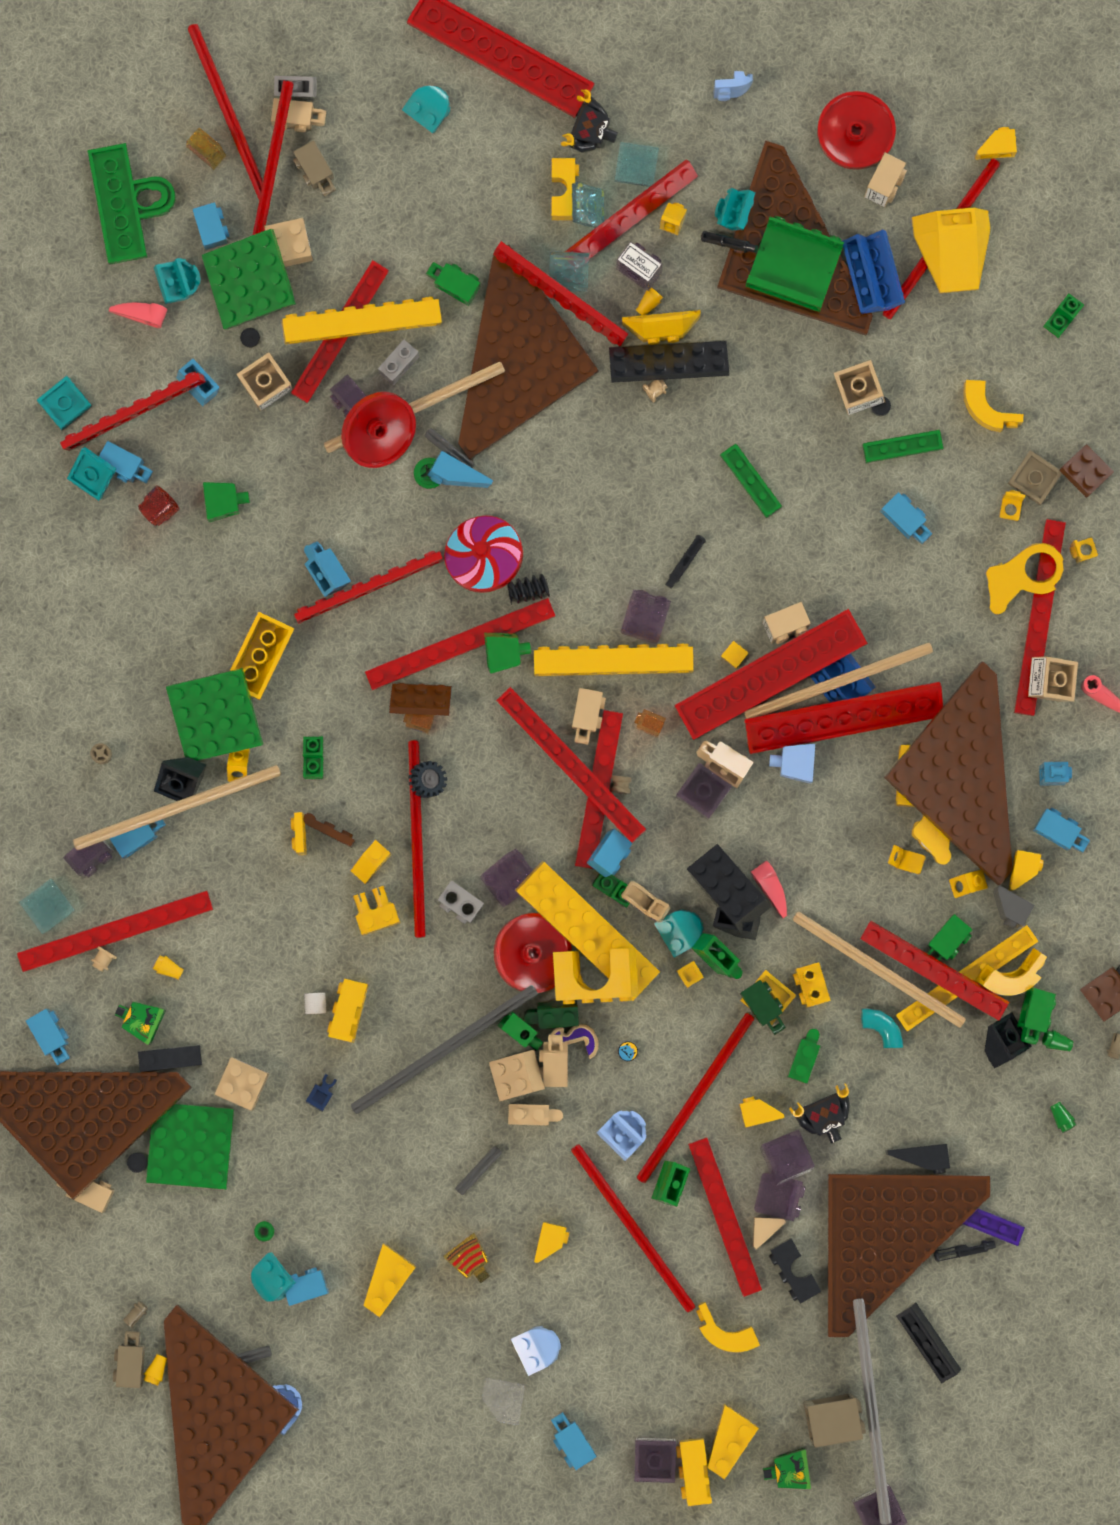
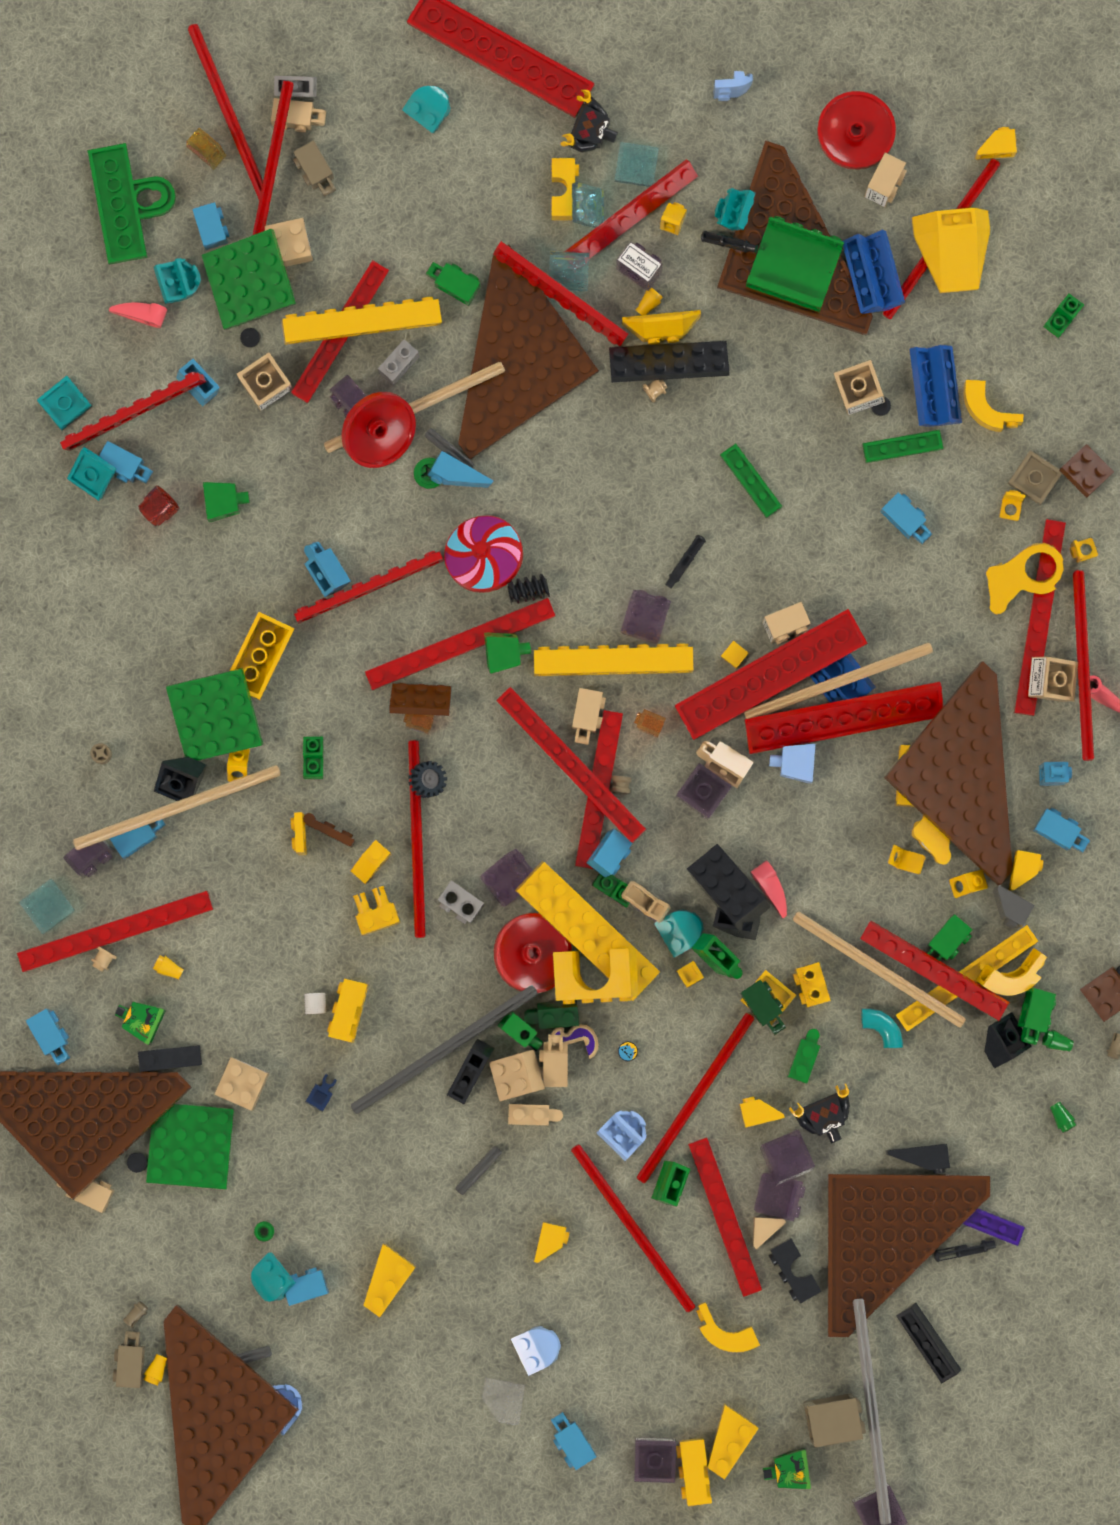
(469, 1258): torso -> none
(470, 1071): none -> black slope
(935, 386): none -> blue slope
(1083, 666): none -> red axle

